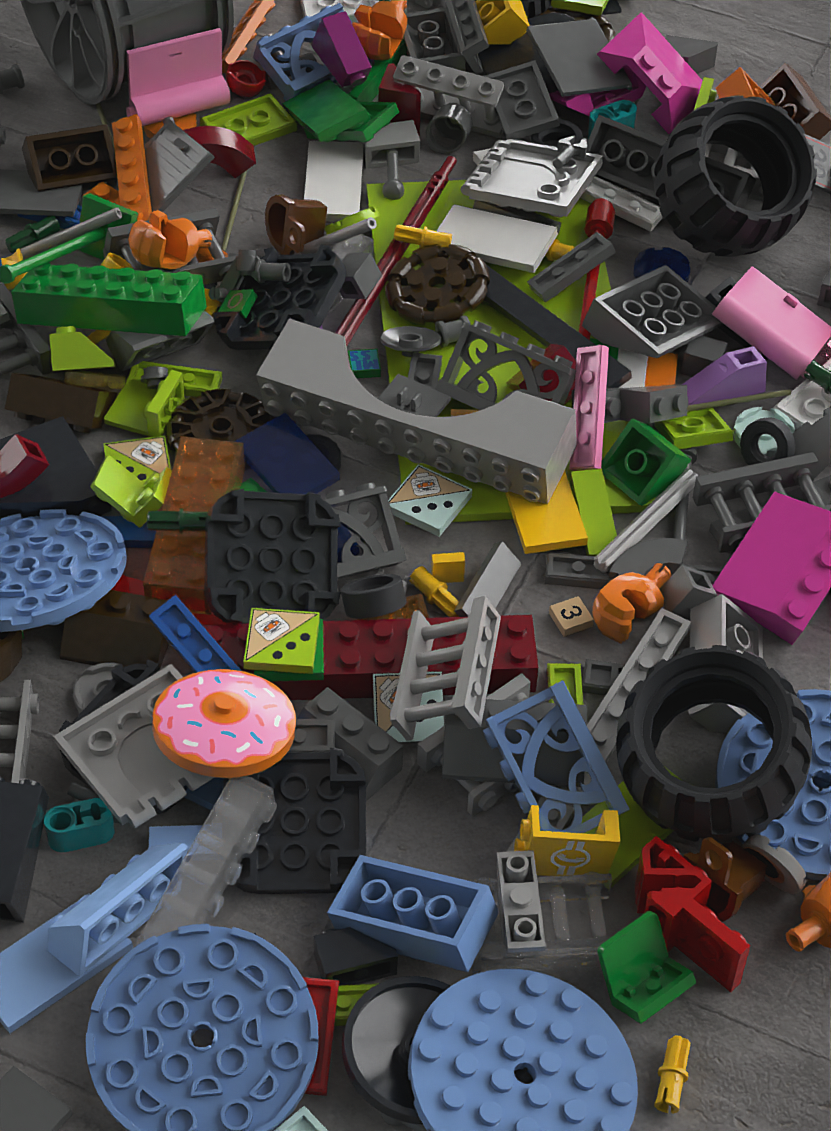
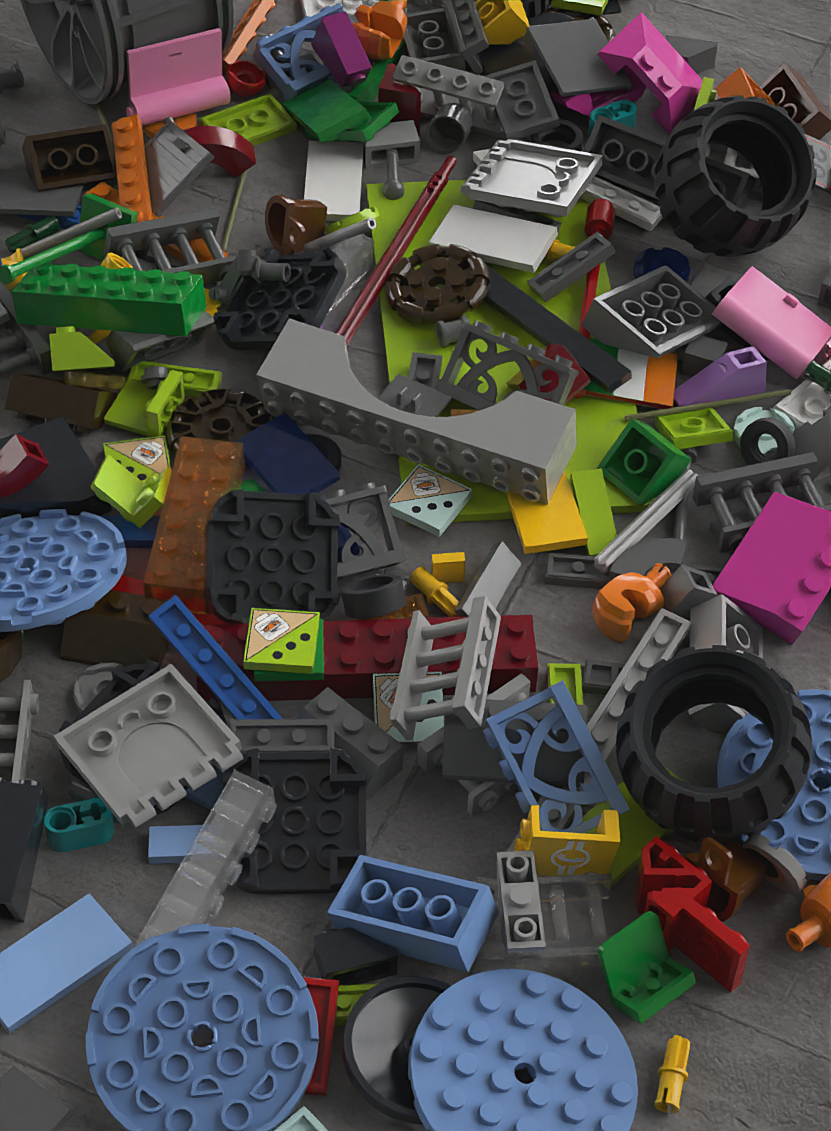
(114, 909): light blue slope -> none
(166, 242): orange piece -> none
(176, 521): dark green axle -> none
(223, 723): dish -> none
(239, 301): green tile -> none
(360, 277): dark grey brick -> none
(365, 363): tile -> none
(410, 339): dark grey dish -> none
(422, 236): yellow axle -> none
(568, 150): dark grey bar -> none
(571, 616): tan tile -> none
(589, 406): bright pink tile -> none
(645, 403): dark grey arch -> none

